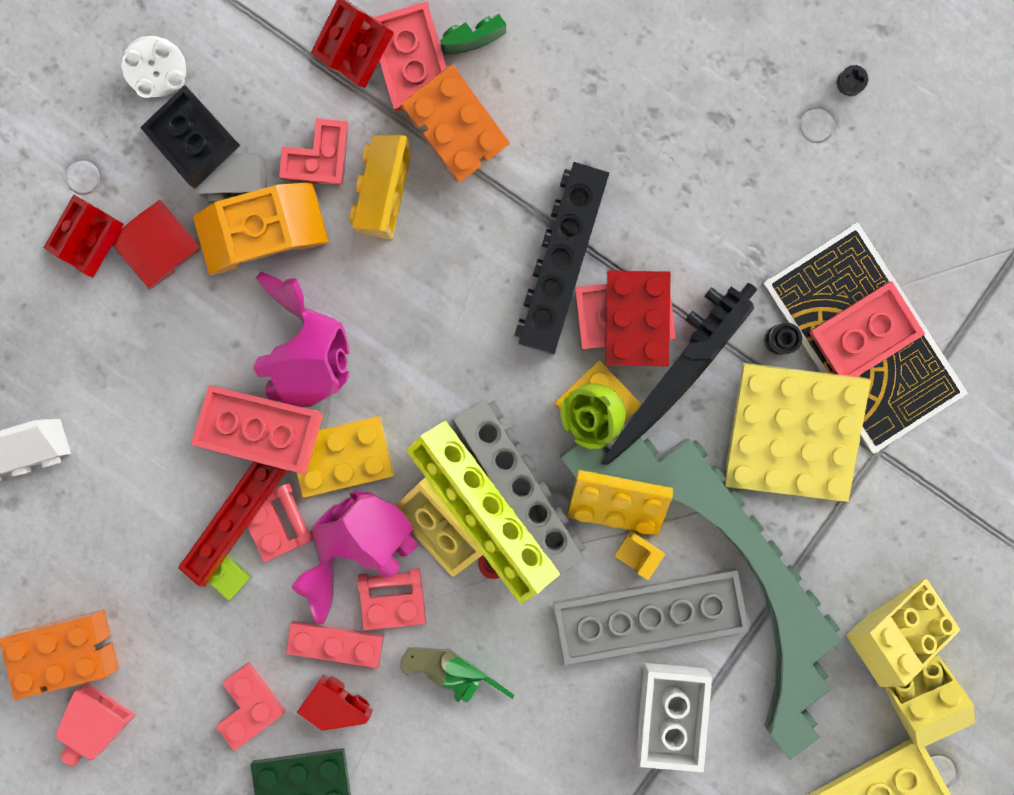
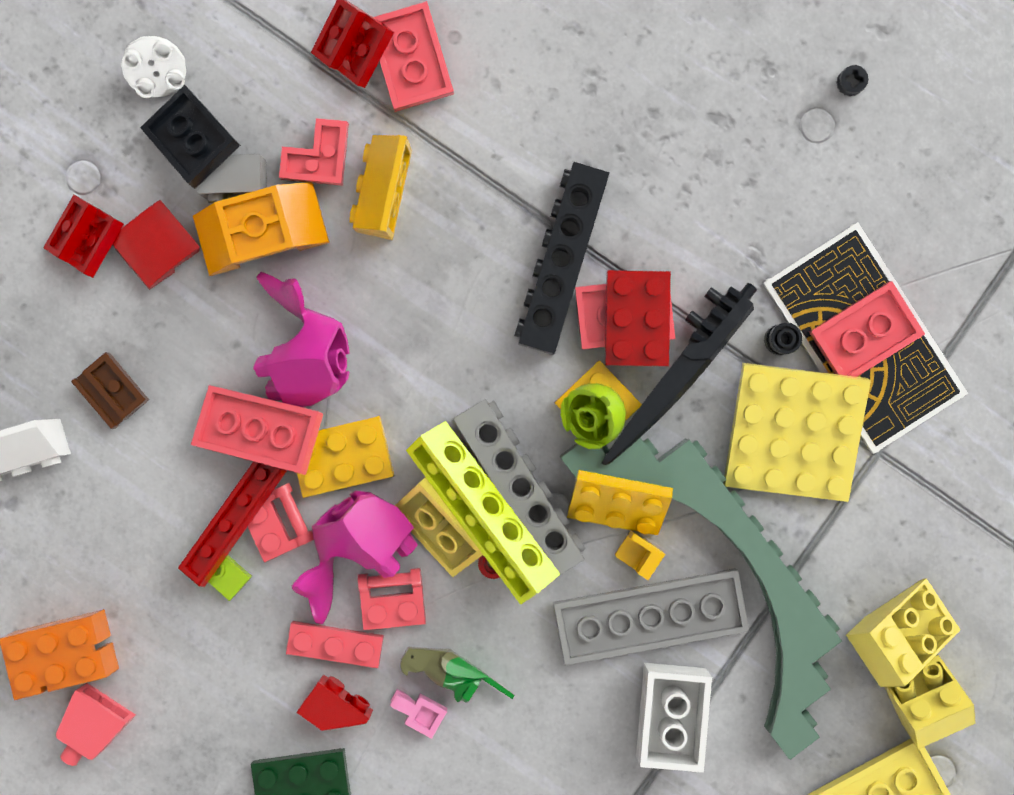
(110, 390): none -> reddish brown plate
(256, 707): coral plate -> none
(423, 714): none -> bright pink plate
(456, 123): orange piece -> none
(462, 39): green slope -> none

